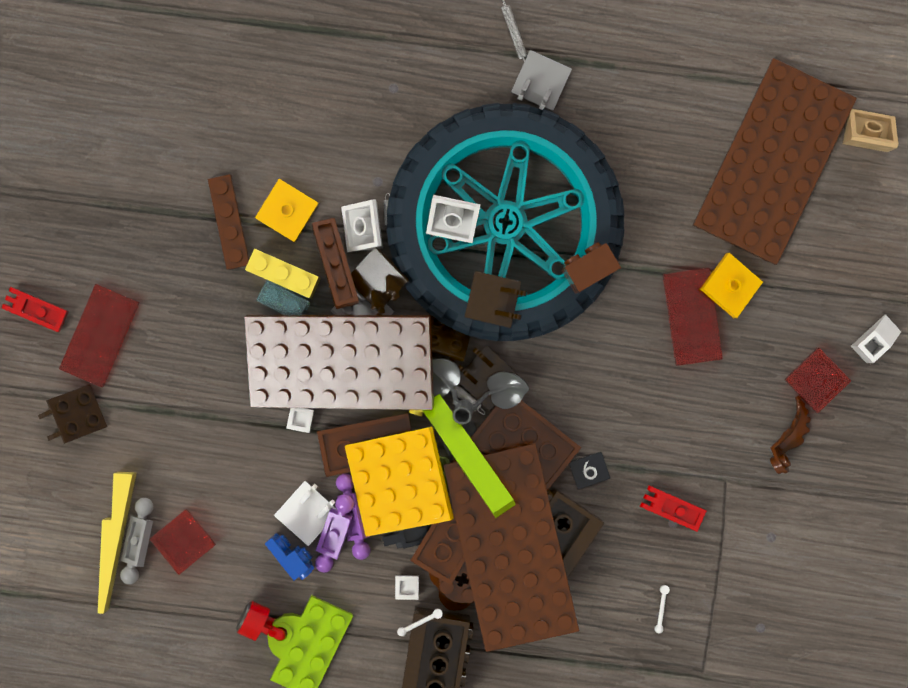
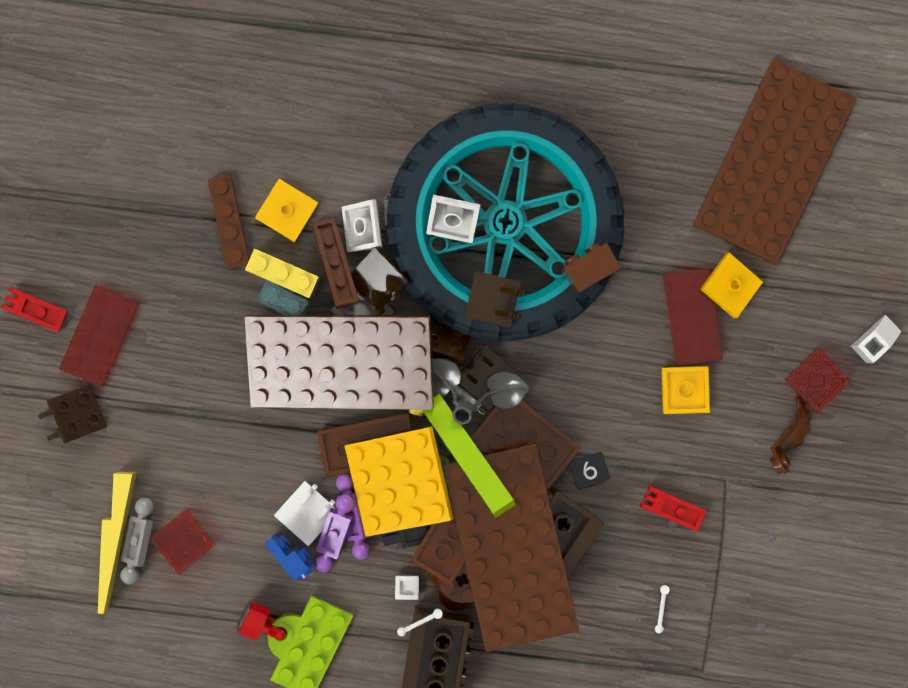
(300, 419): white plate -> none
(515, 28): white piece -> none
(541, 80): light grey plate -> none
(685, 390): none -> yellow plate
(871, 131): tan slope -> none

